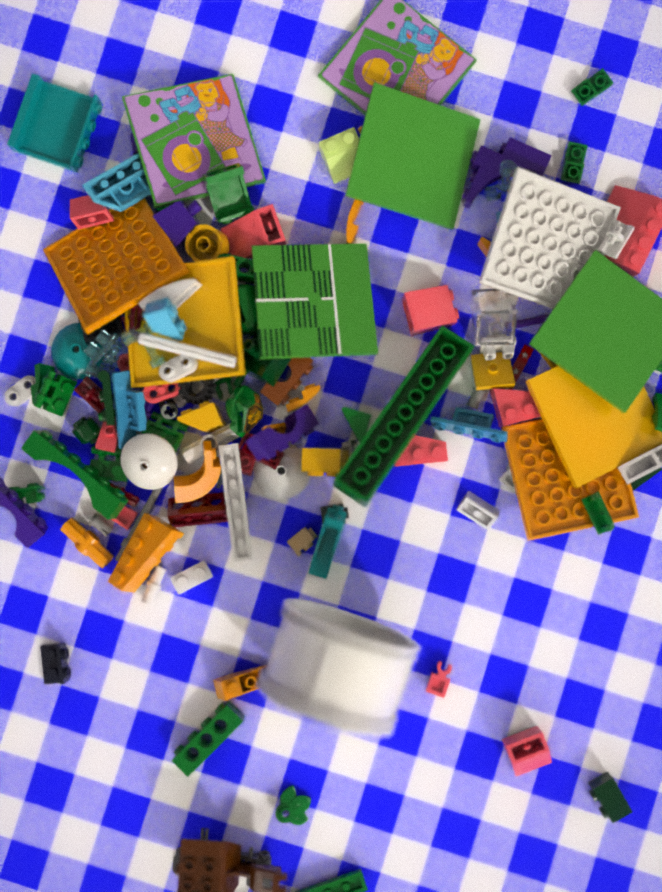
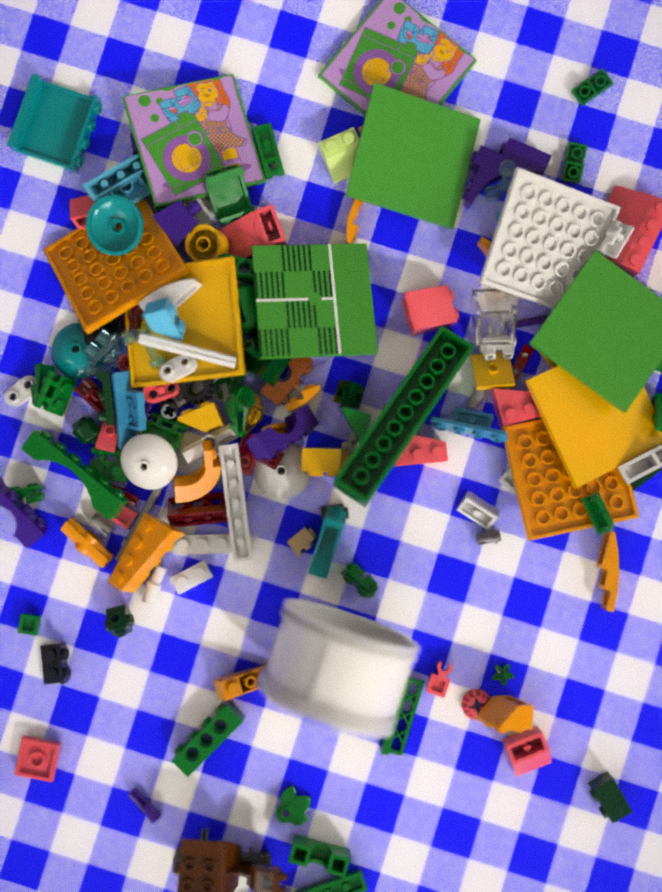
(29, 624): none -> green plate
(38, 758): none -> coral plate
(103, 225): none -> teal dish
(119, 621): none -> dark green brick
(144, 805): none -> dark purple axle
(203, 544): none -> white plate
(268, 150): none -> green plate
(309, 850): none -> green arch
(349, 394): none -> dark green brick
(365, 587): none -> green hinge
(385, 747): none -> green fence
(469, 700): none -> coral gear
(488, 537): none -> flat silver pin
(502, 674): none -> green plant
(506, 714): none -> light orange slope
(609, 562): none -> light orange slope

